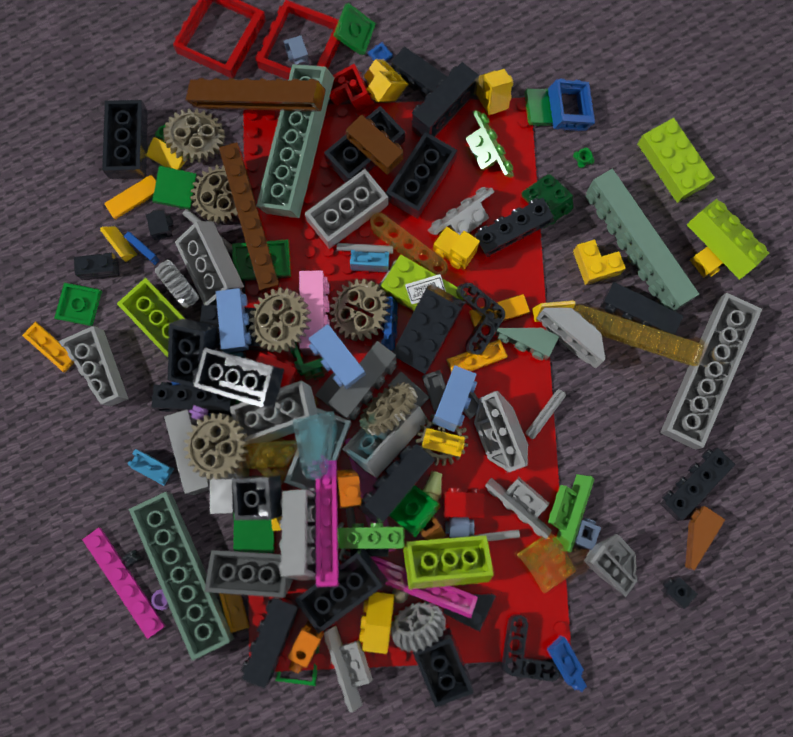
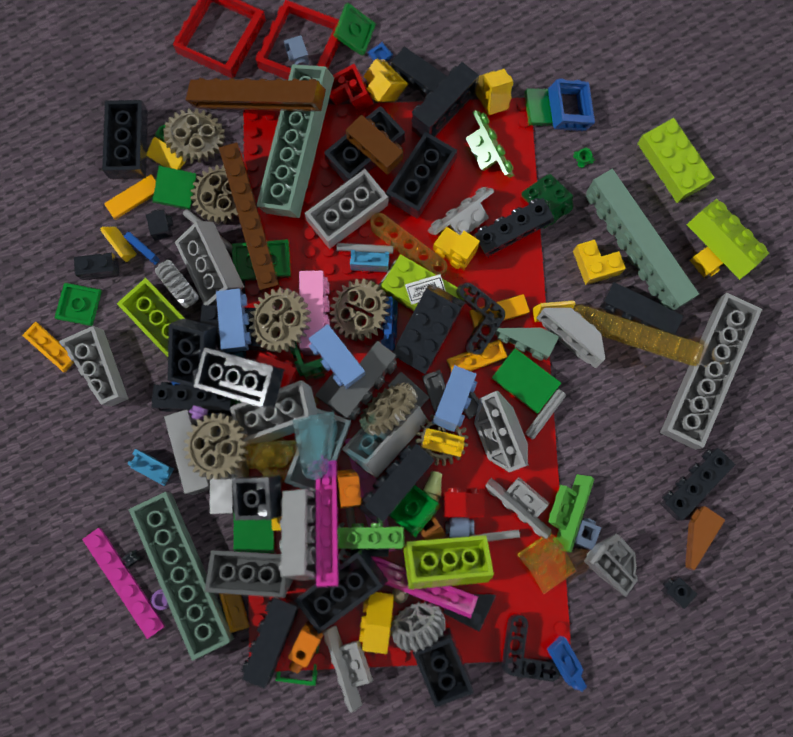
(526, 380): none -> green tile

